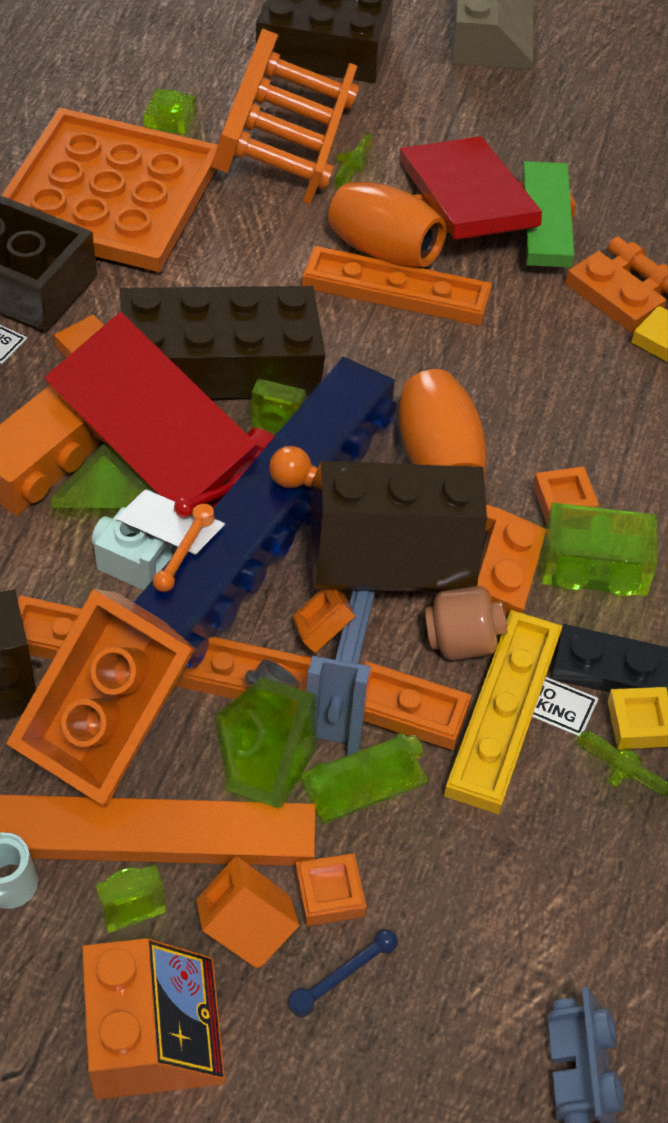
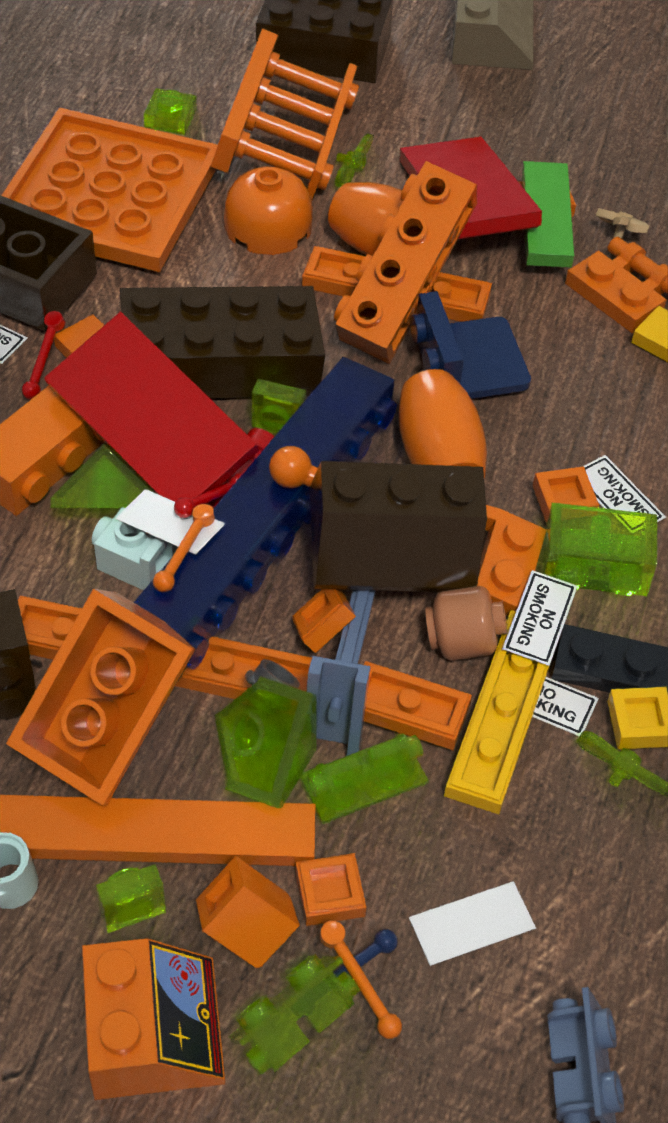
(54, 322): none -> red hinge
(268, 211): none -> orange cylinder
(272, 1024): none -> clear neon green hinge
(332, 936): none -> orange hinge
(406, 261): none -> orange brick
(472, 923): none -> white sticker
(475, 352): none -> dark blue bracket
(540, 618): none -> white sticker
(616, 490): none -> white sticker
(623, 222): none -> tan plant

